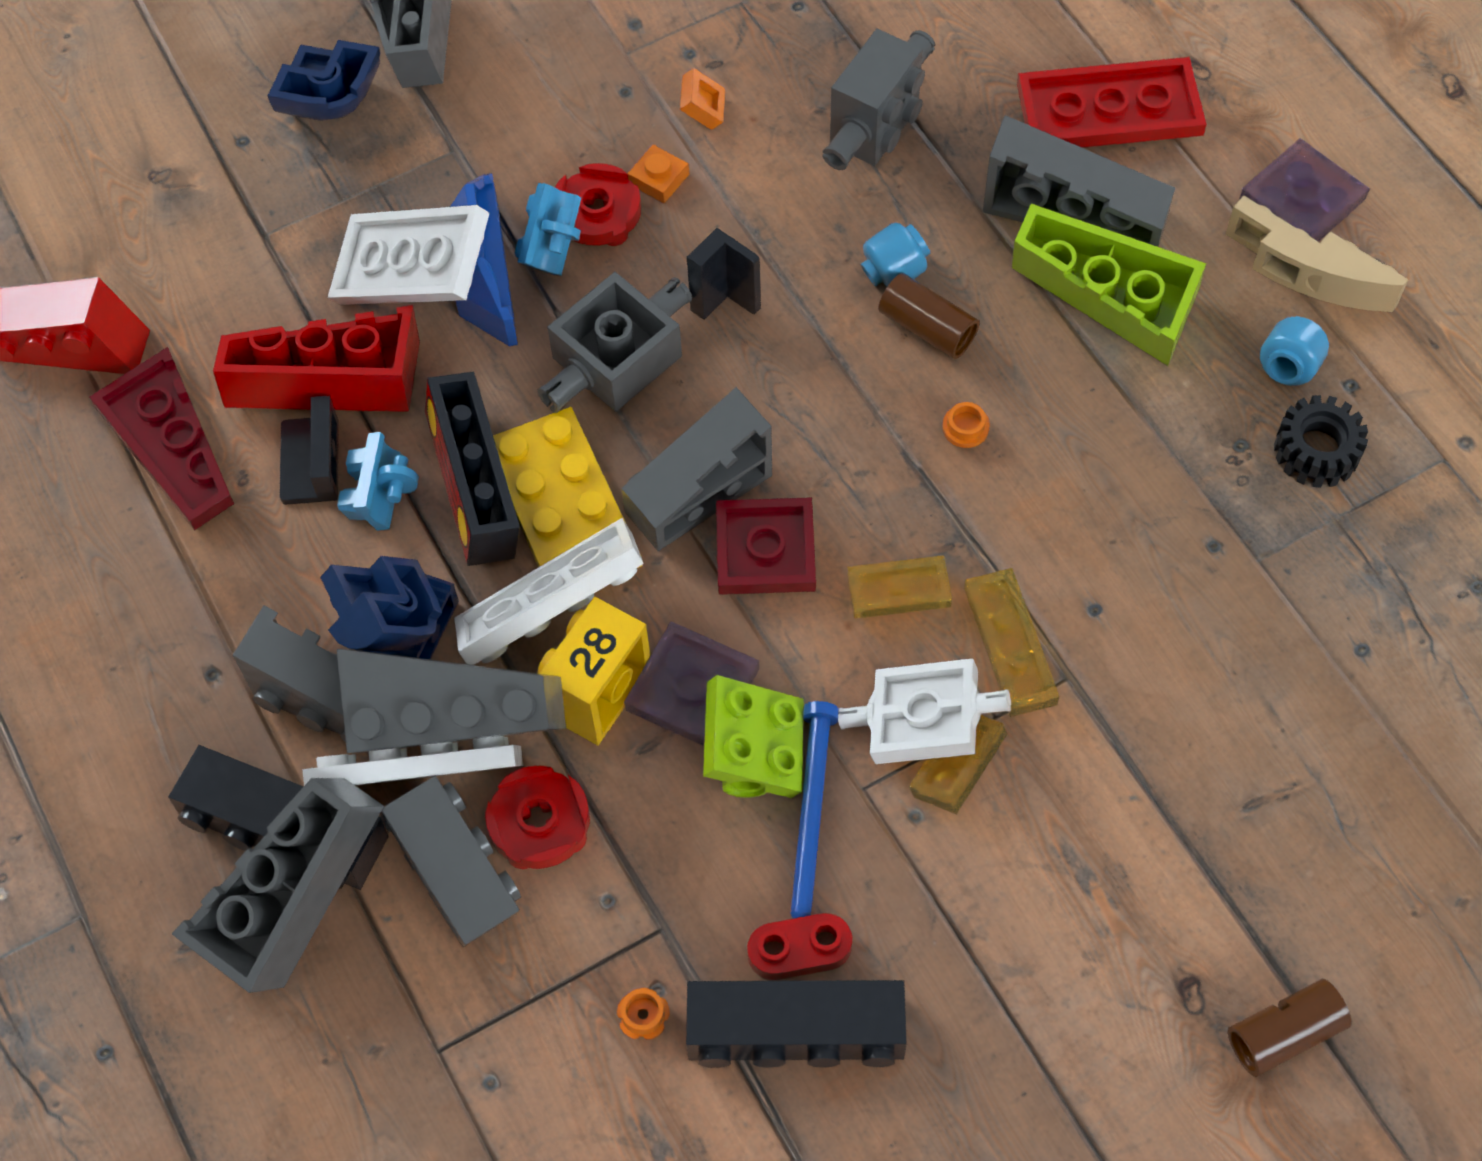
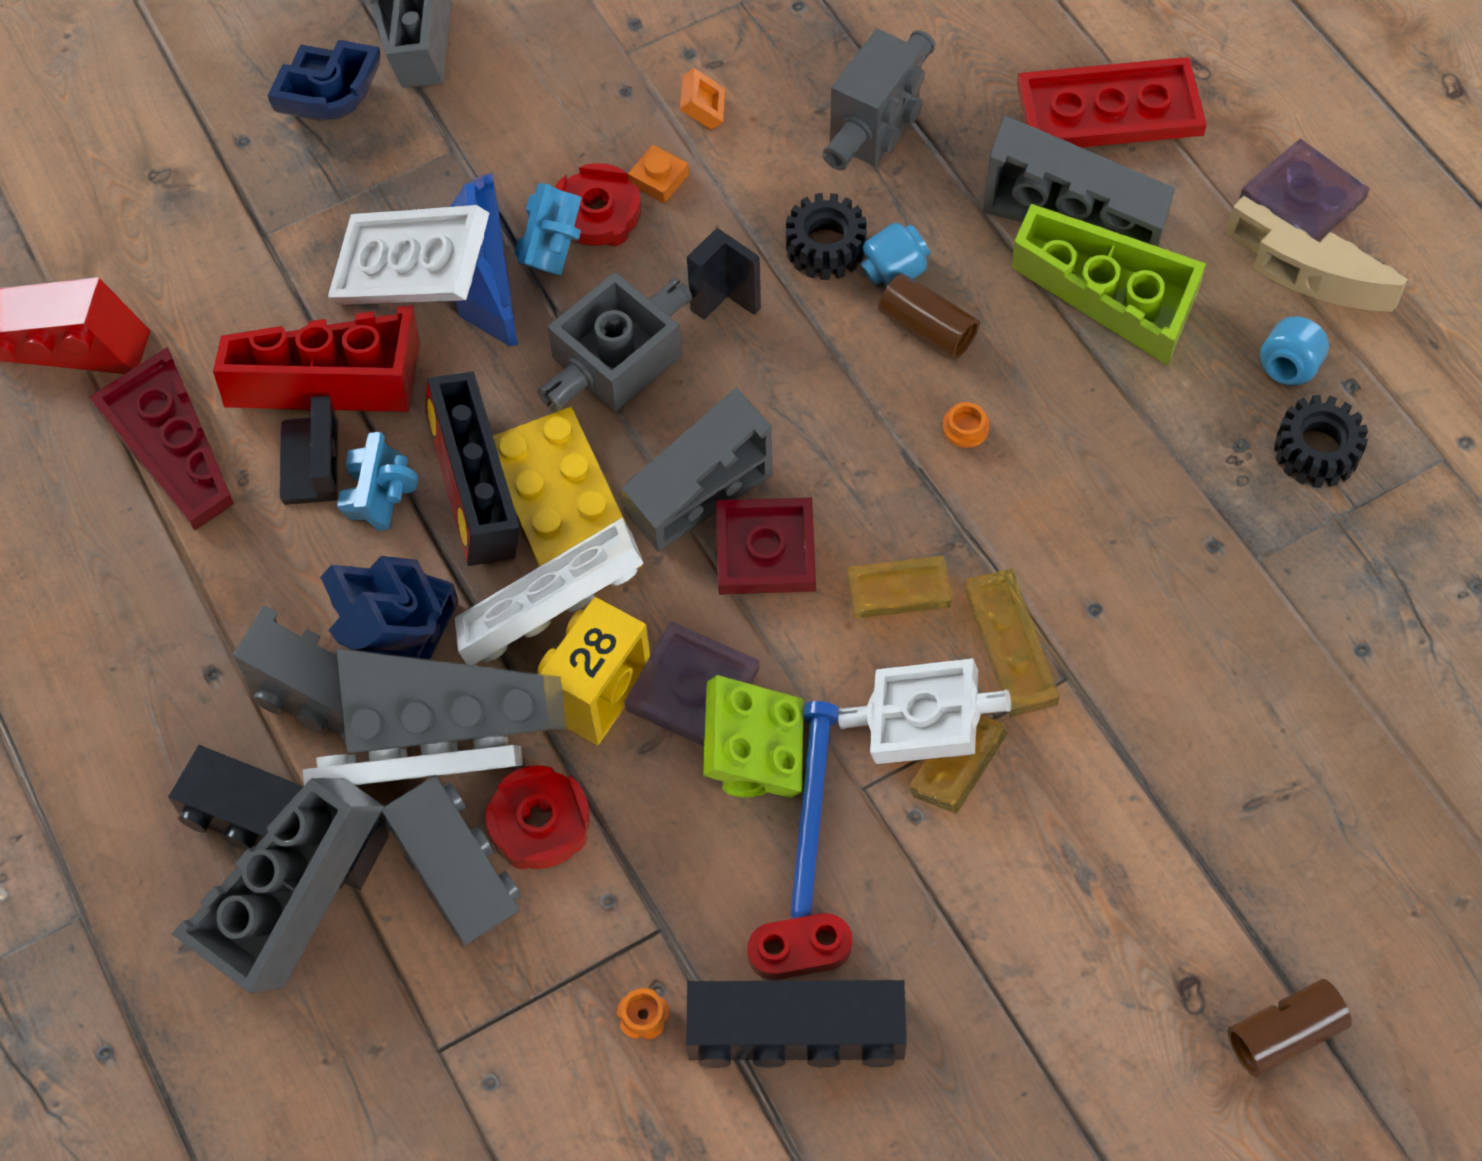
(825, 215): none -> black tyre

